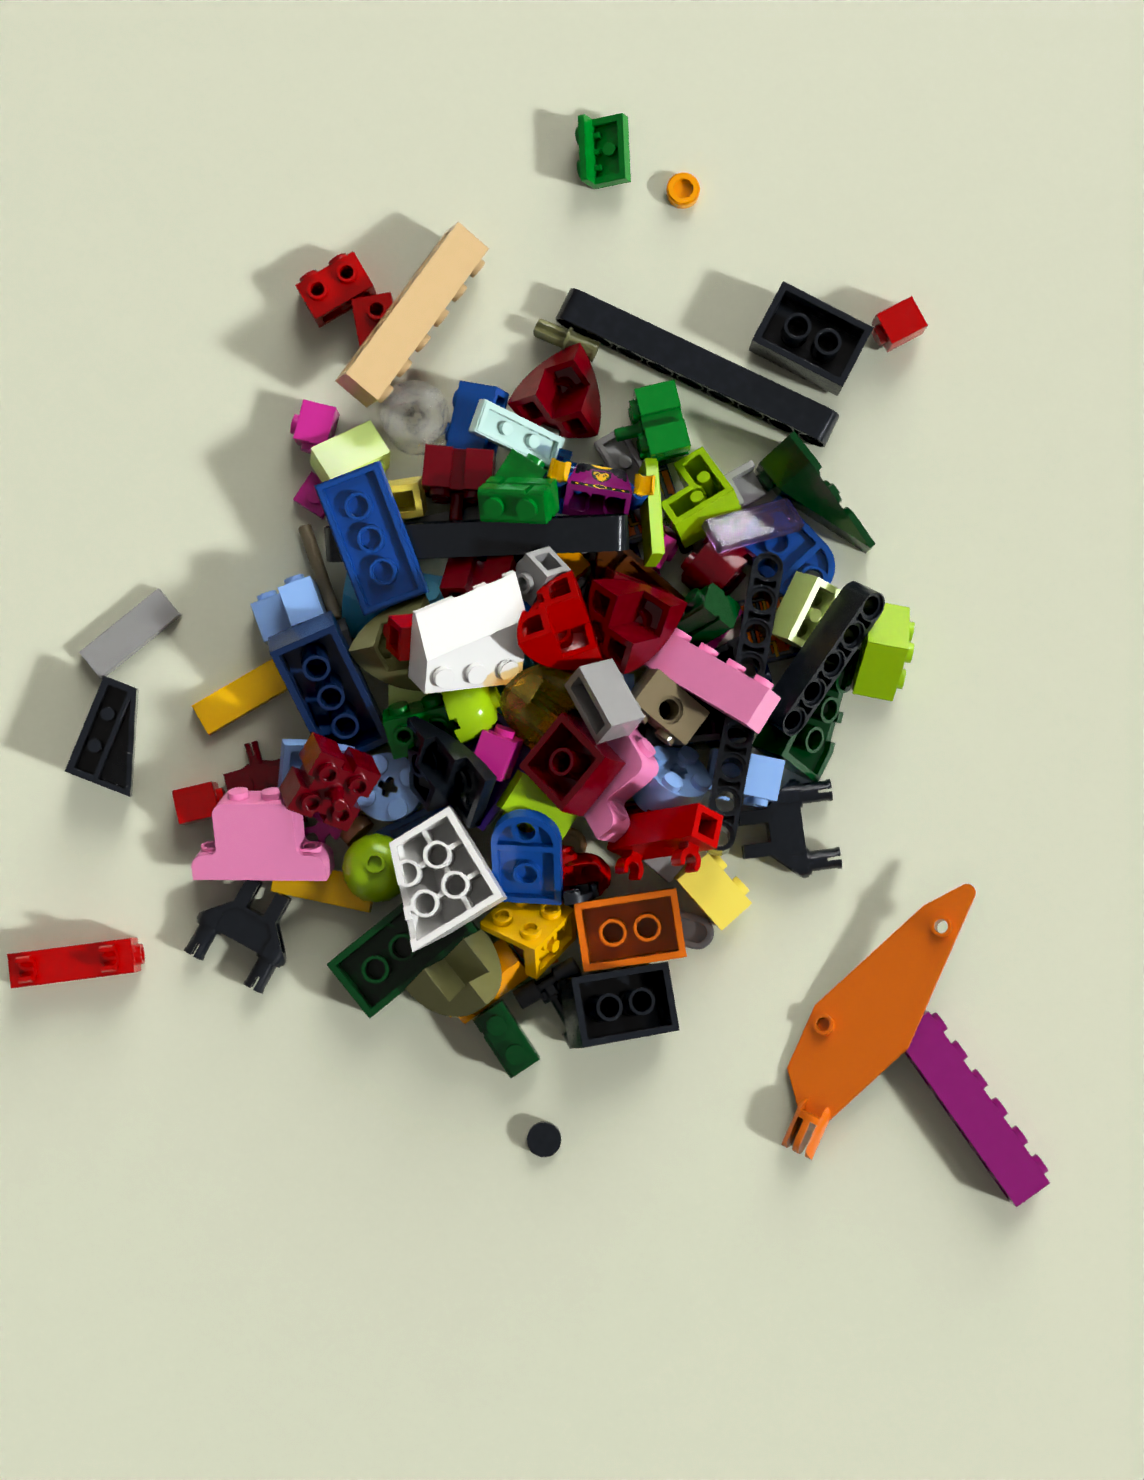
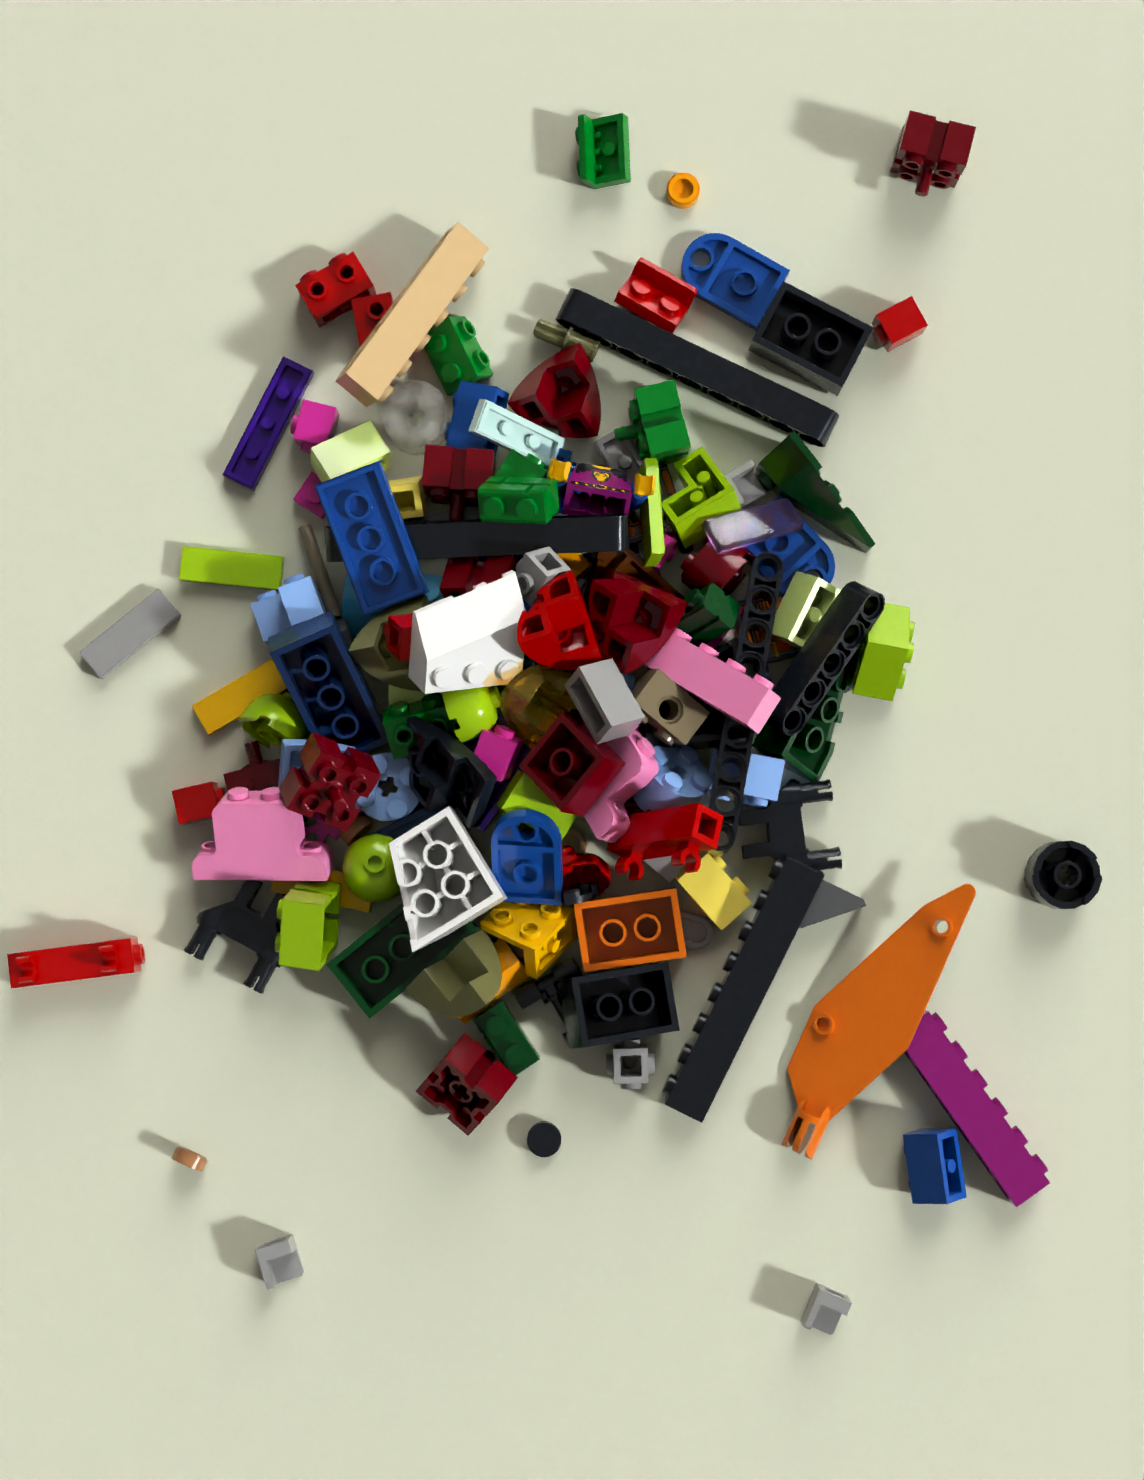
(108, 738): black wedge -> none
(189, 1158): none -> medium nougat tile
(231, 568): none -> lime tile
(268, 423): none -> dark purple tile
(273, 719): none -> lime cylinder
(279, 1261): none -> light grey panel
(306, 934): none -> lime piece
(456, 353): none -> green bracket
(467, 1083): none -> dark red brick
(635, 1076): none -> light grey brick
(656, 295): none -> red bracket
(735, 279): none -> blue tile
(743, 987): none -> black brick
(825, 1309): none -> light grey panel
(829, 903): none -> dark grey slope
(932, 151): none -> dark red brick
(934, 1166): none -> blue brick
(1082, 873): none -> black brick

